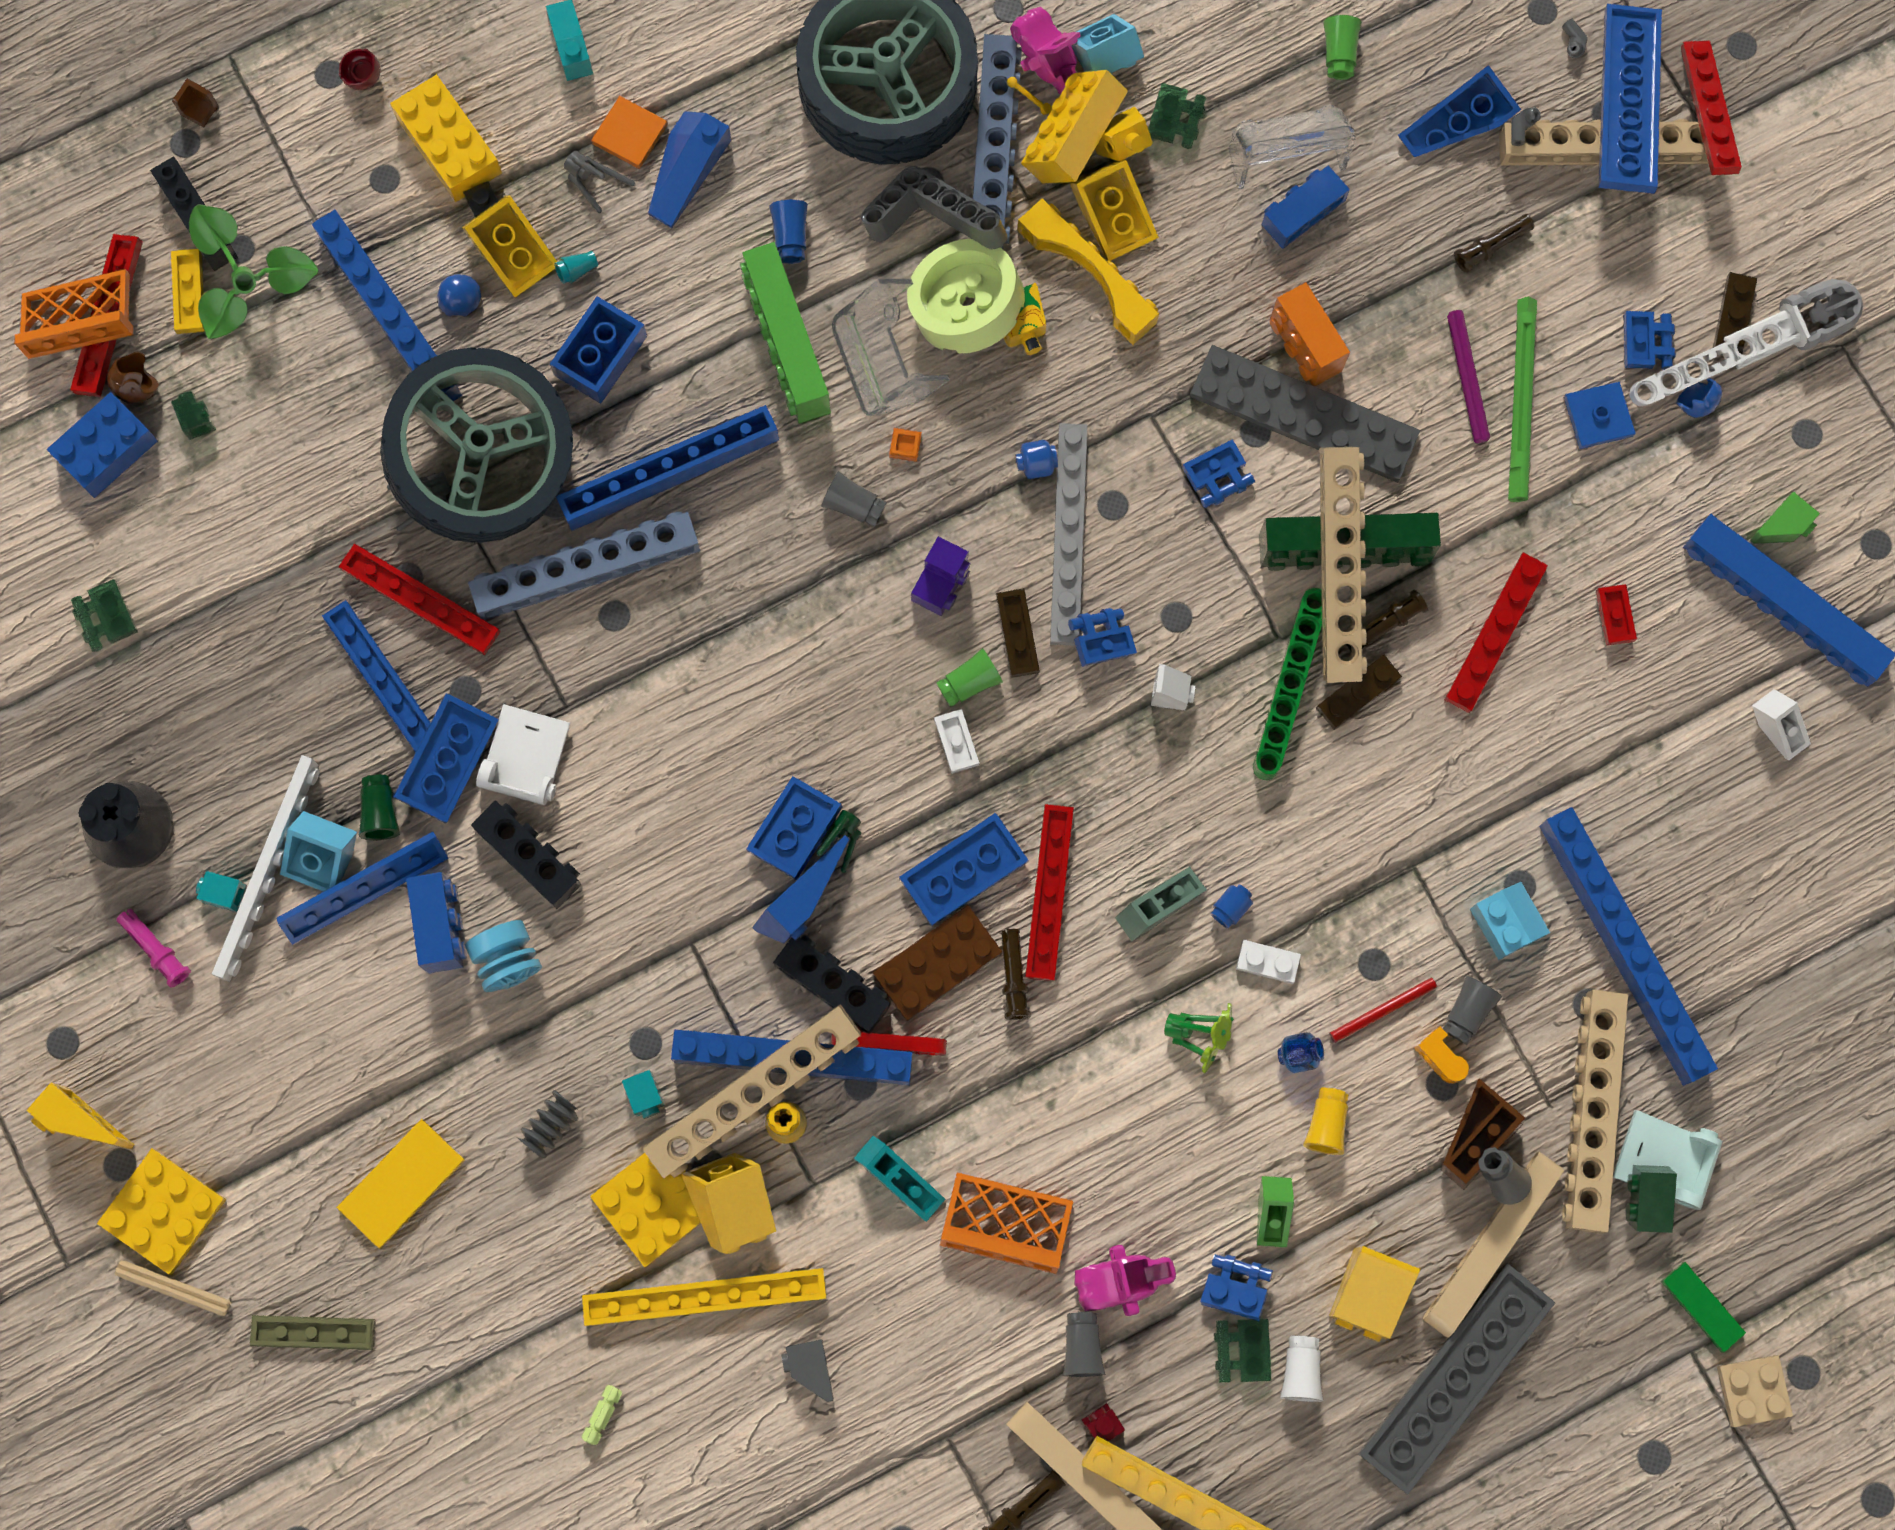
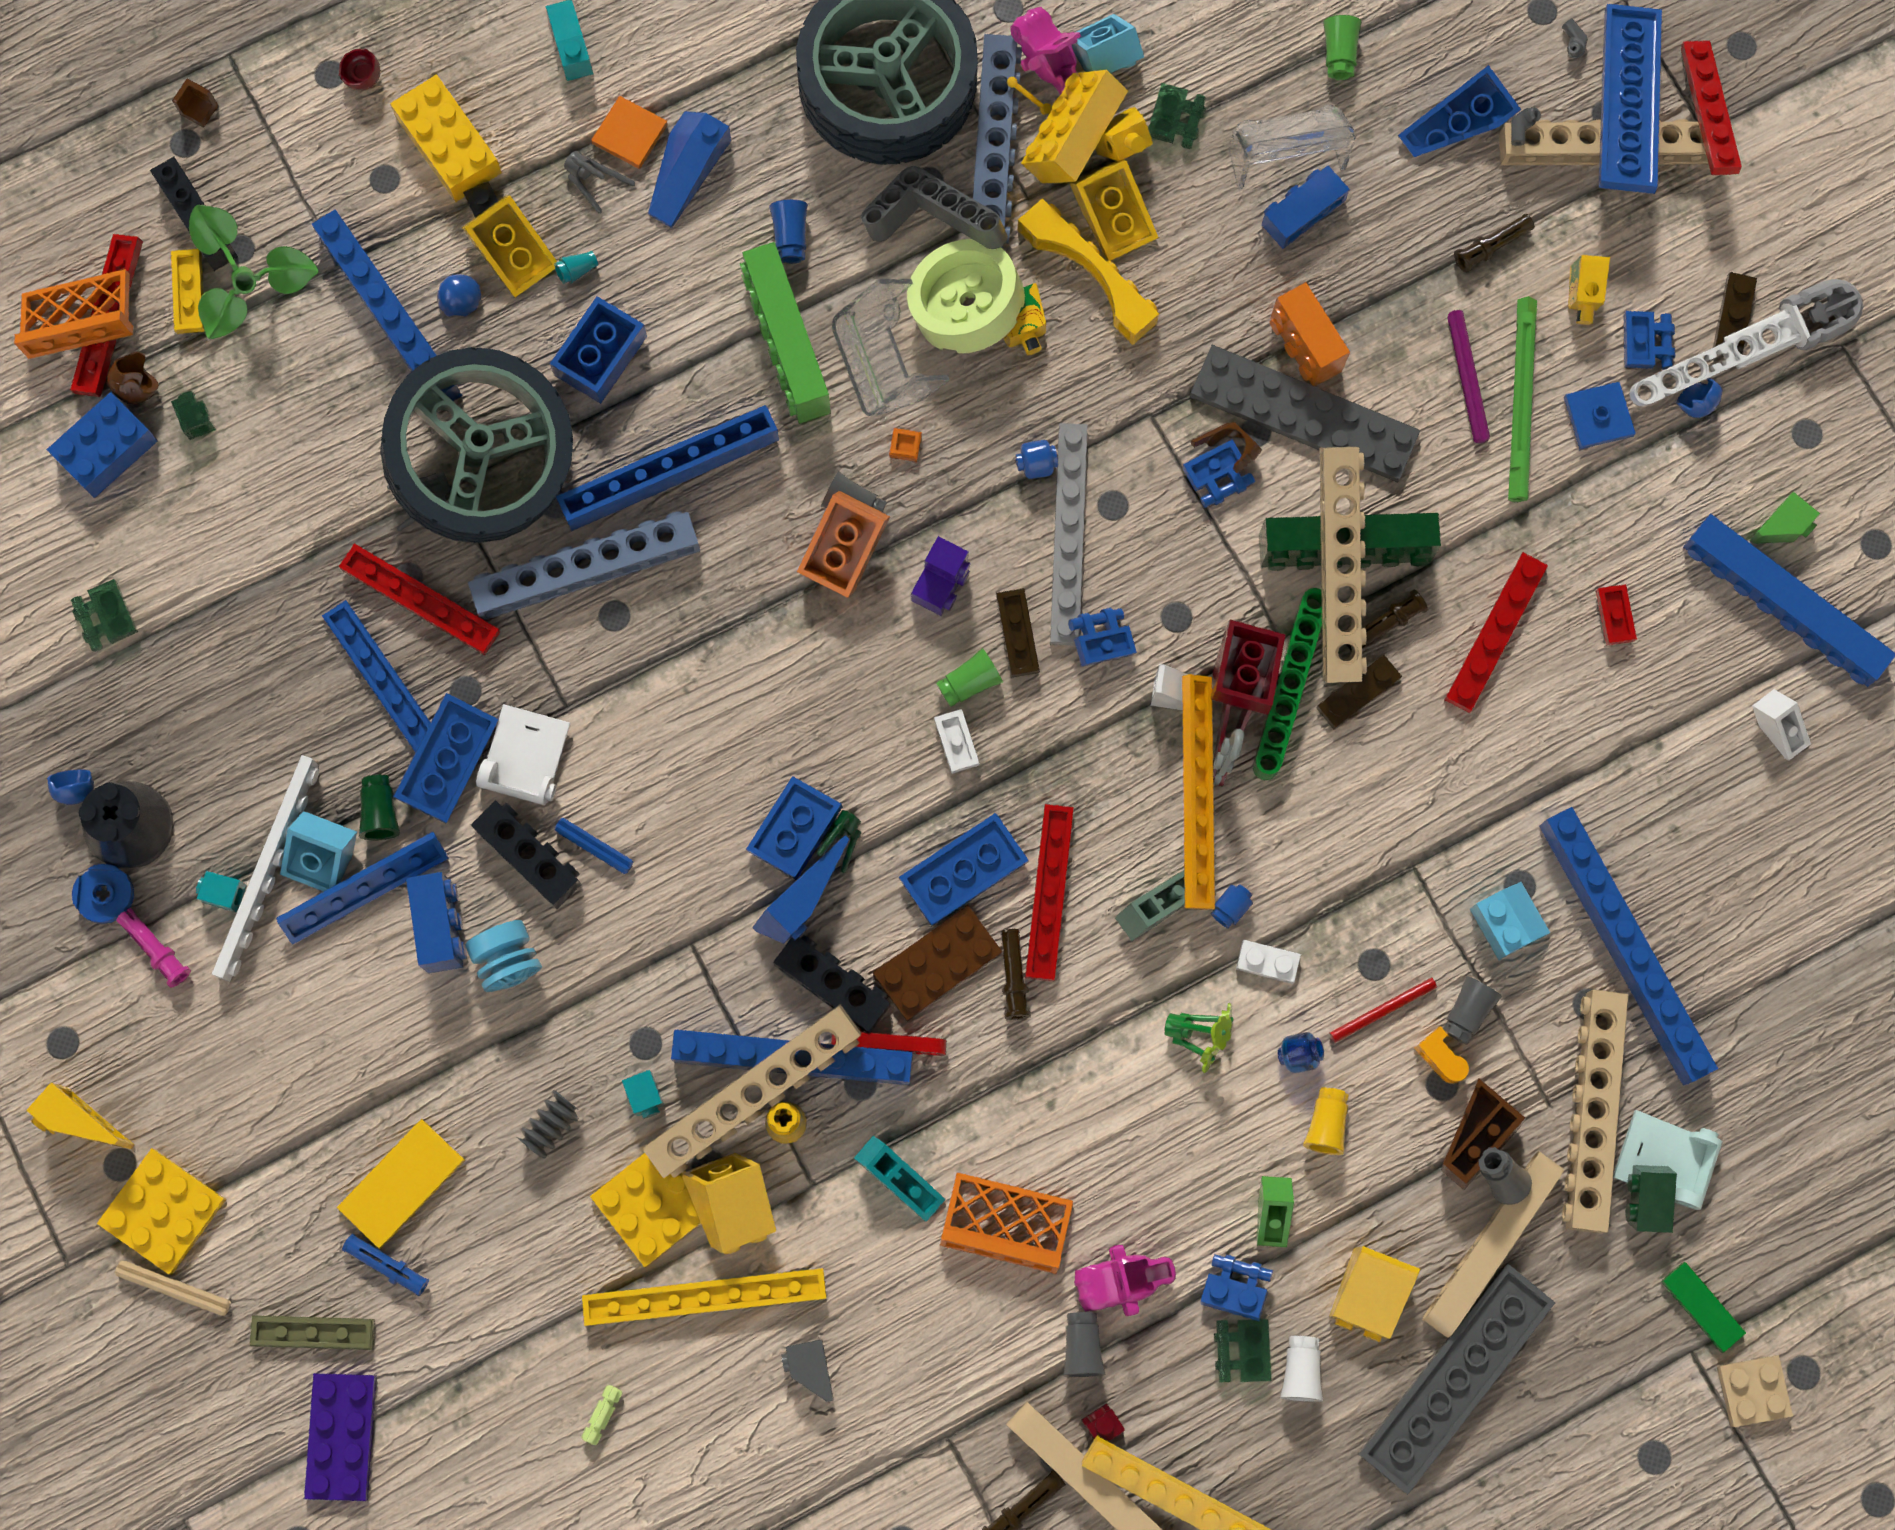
(70, 786): none -> blue hair
(91, 882): none -> blue plate
(340, 1437): none -> dark purple plate
(415, 1283): none -> blue pin
(593, 846): none -> blue axle
(843, 544): none -> orange brick
(1198, 792): none -> light orange plate
(1232, 430): none -> reddish brown helmet
(1244, 678): none -> dark red slope
(1588, 277): none -> yellow torso

